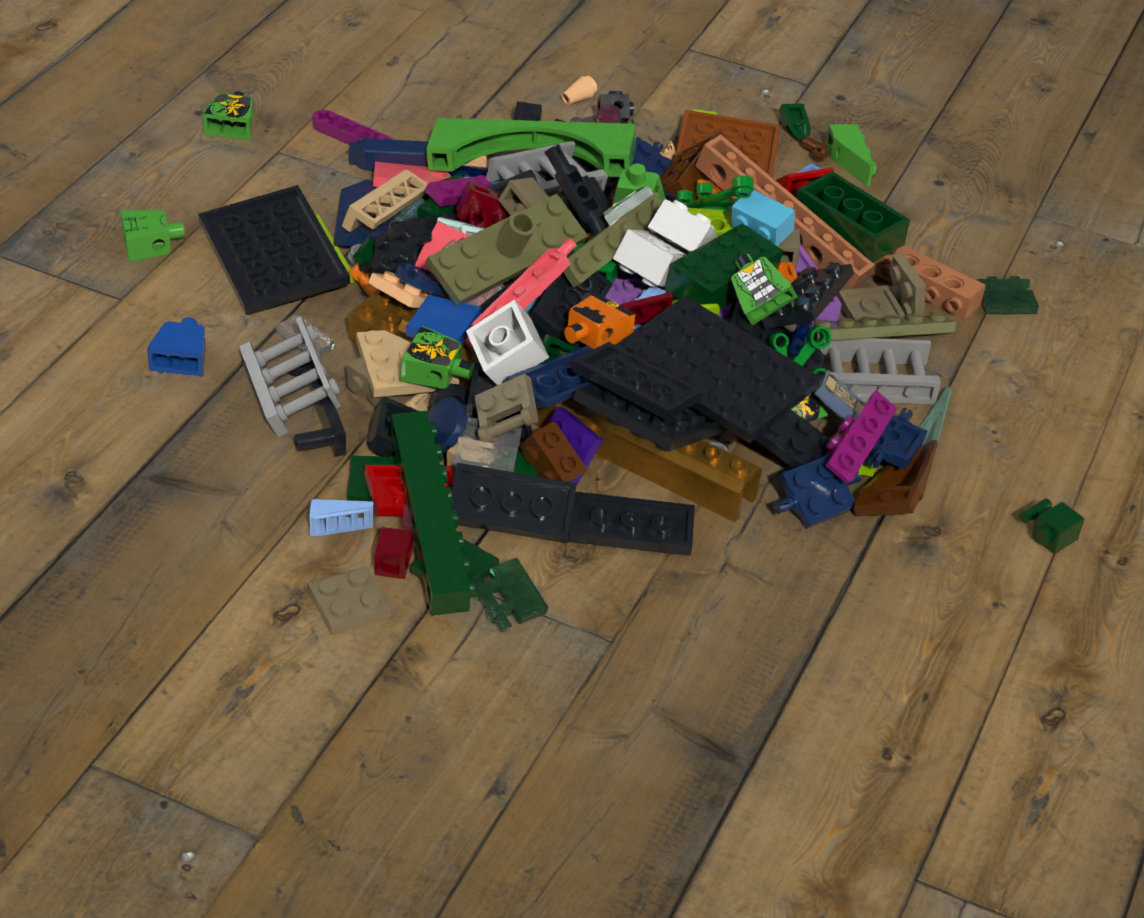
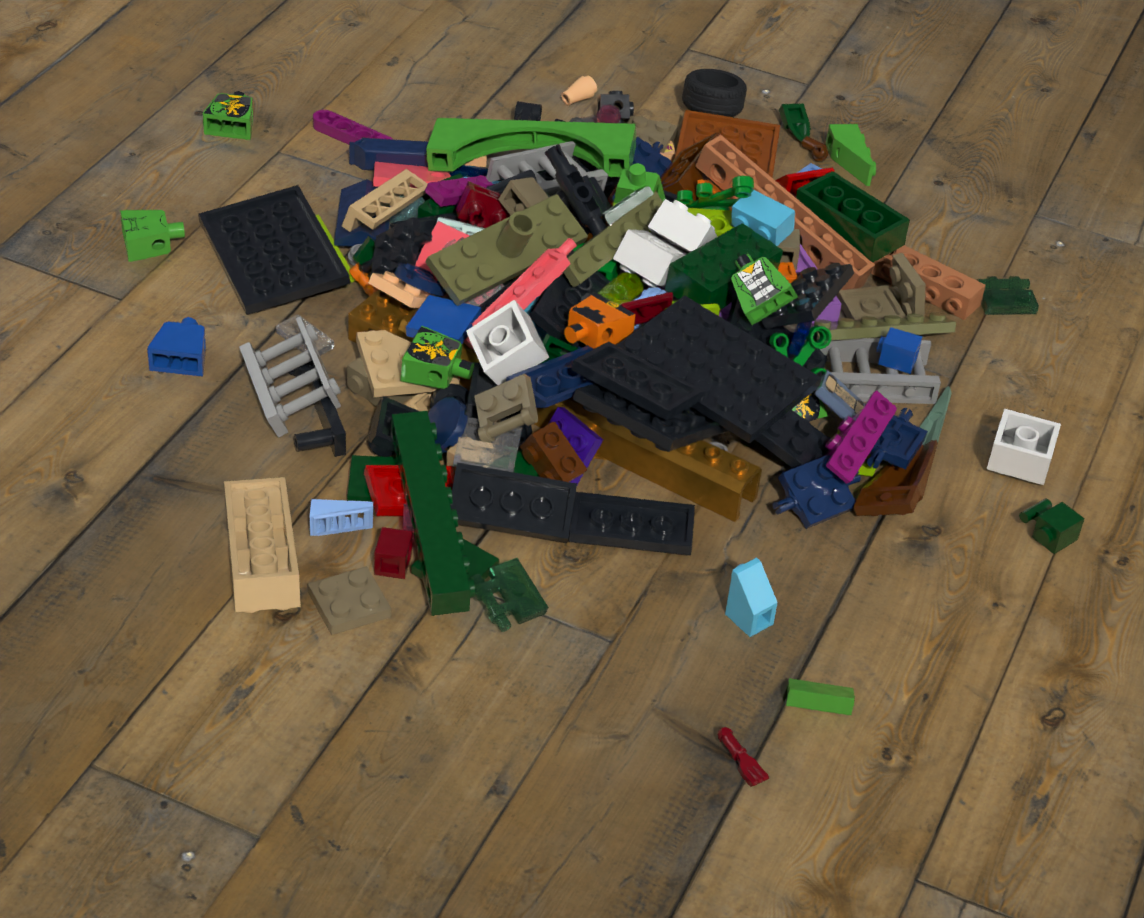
(261, 545): none -> tan slope
(623, 288): none -> clear neon green plate
(714, 92): none -> black tyre
(748, 766): none -> dark red piece
(751, 598): none -> medium azure slope
(820, 696): none -> bright green slope
(899, 350): none -> blue brick
(1023, 446): none -> white brick

